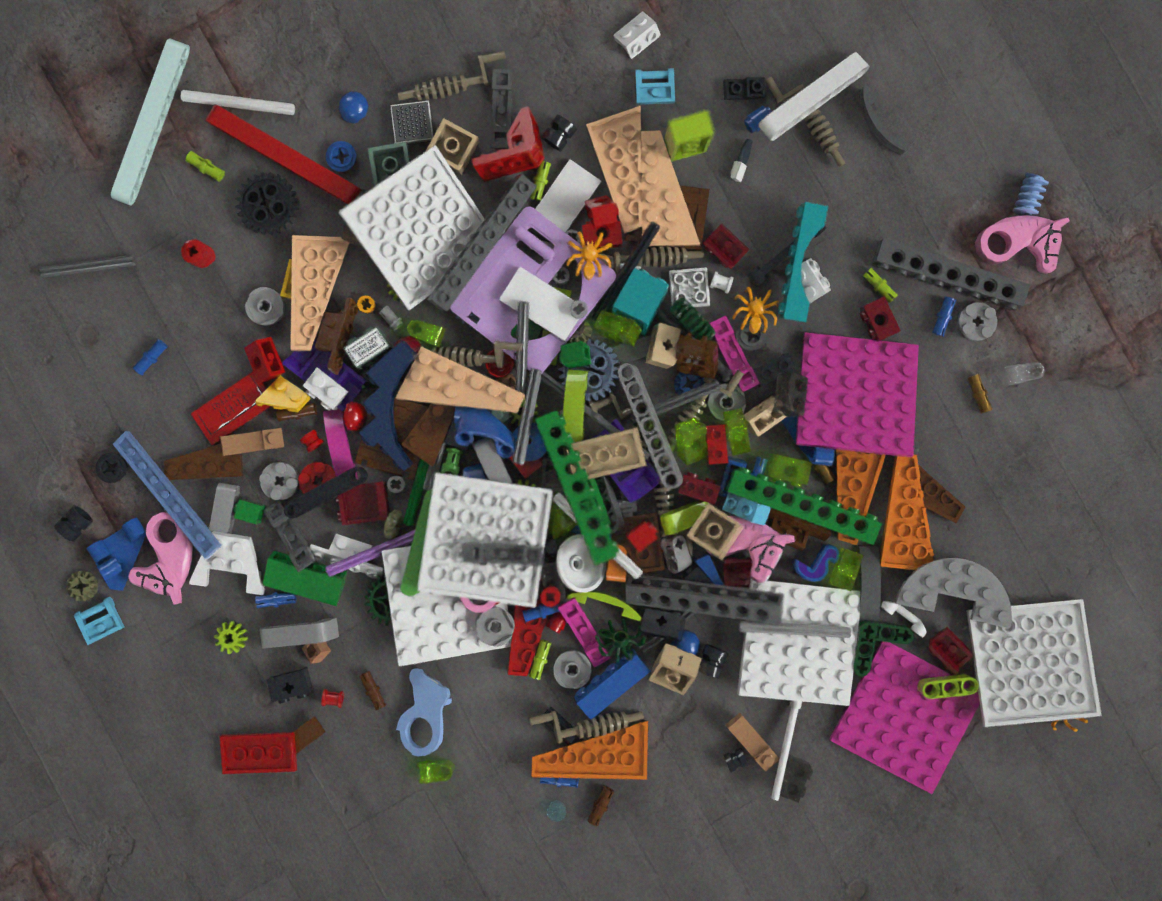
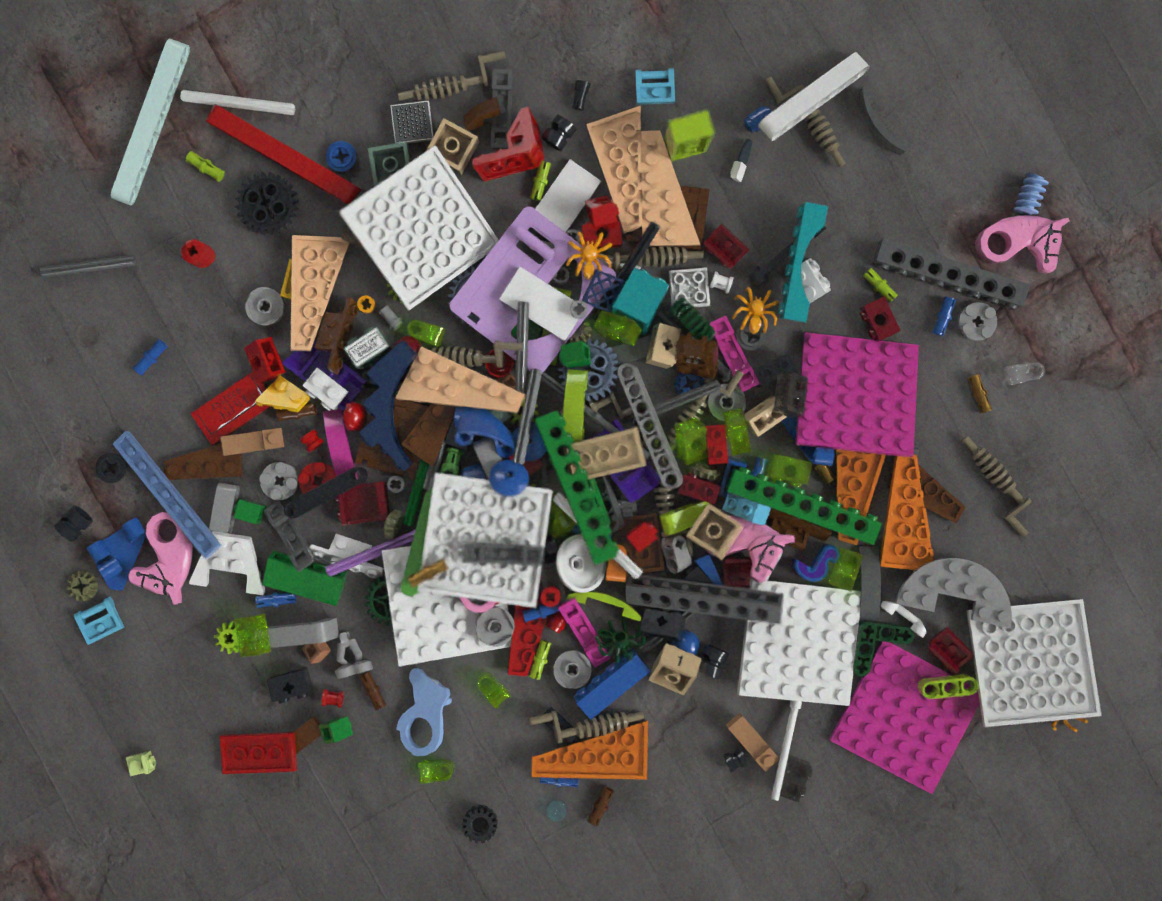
(141, 763): none -> yellowish green bracket
(252, 635): none -> clear neon green brick
(336, 729): none -> green brick
(349, 669): none -> light grey piece
(353, 107): blue hair -> none
(428, 573): none -> pearl gold pin
(472, 833): none -> black tyre
(475, 117): none -> reddish brown slope
(481, 243): dark grey brick -> none
(495, 692): none -> clear neon green piece
(506, 485): none -> blue dish
(582, 89): none -> black pin
(609, 276): none -> dark blue window
(637, 34): white bracket -> none
(704, 471): none -> olive gear
(744, 88): black slope -> none
(795, 629): light grey axle -> none
(998, 476): none -> dark tan piece

